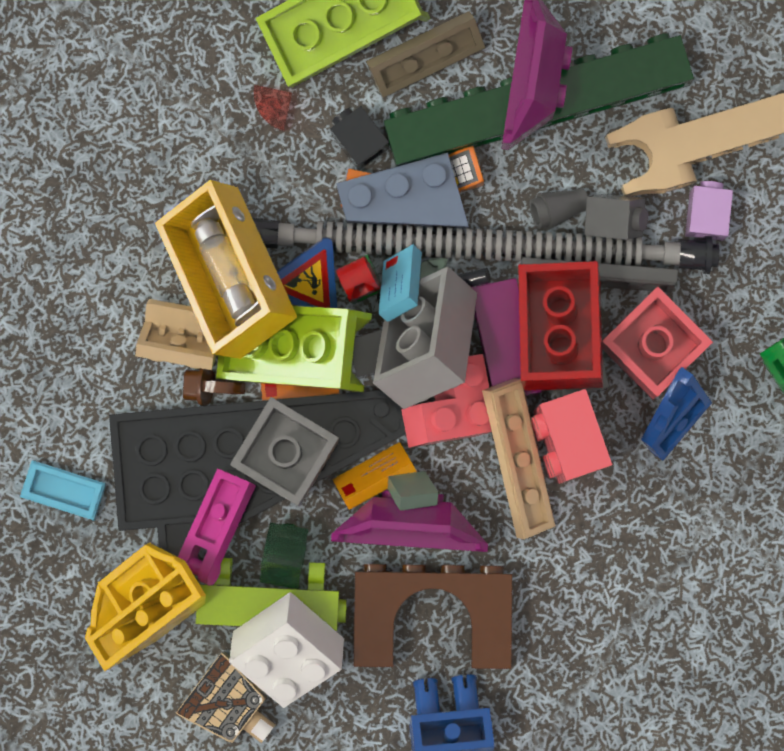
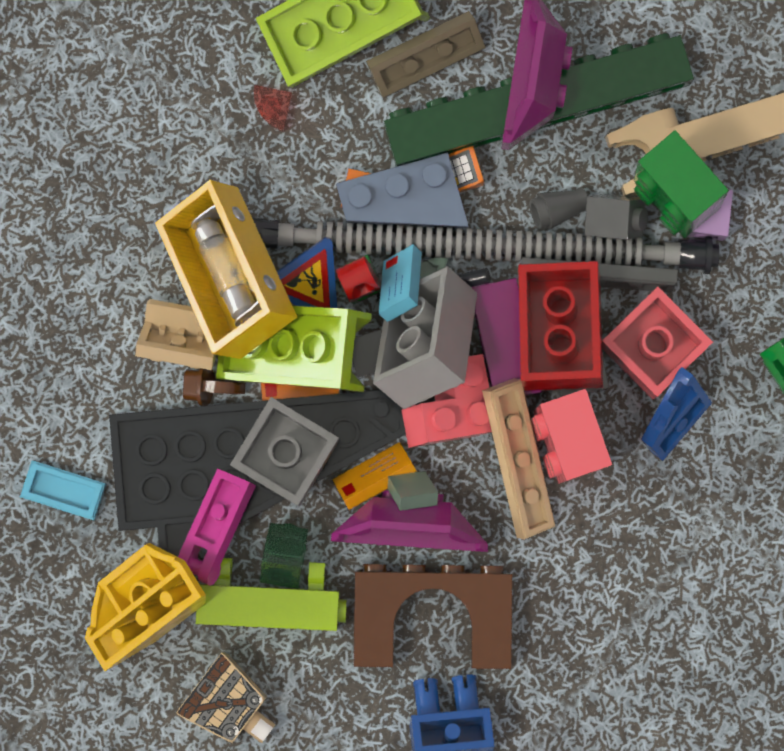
(286, 650): white brick -> none
(358, 137): black brick -> none
(678, 185): none -> green brick

